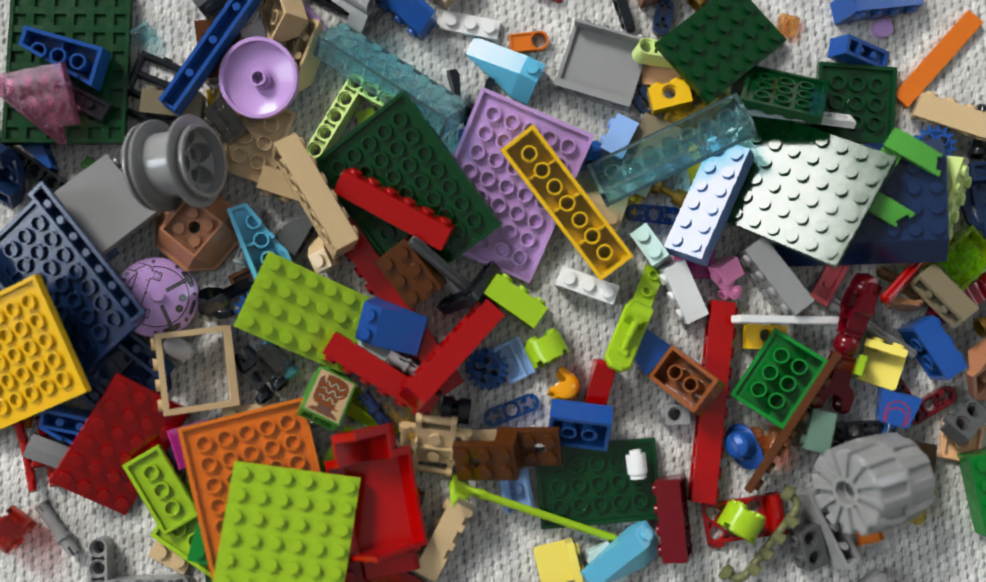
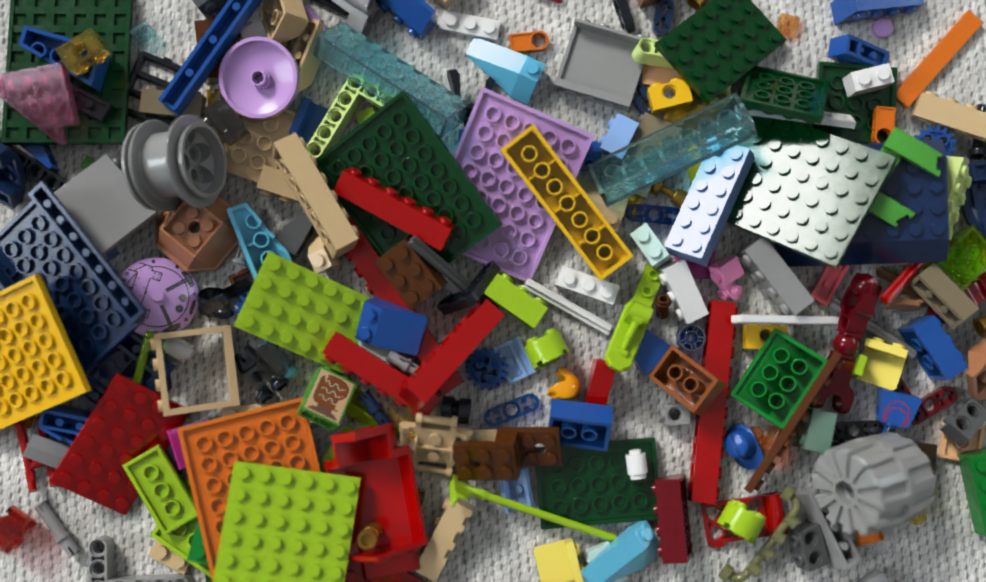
(72, 52): none -> clear yellow brick
(143, 357): none -> clear neon green piece
(307, 119): none -> blue panel
(370, 535): none -> pearl gold piece
(568, 307): none -> white axle
(663, 303): none -> reddish brown pin
(695, 344): none -> clear blue wheel
(868, 80): none -> white brick
(882, 120): none -> orange piece

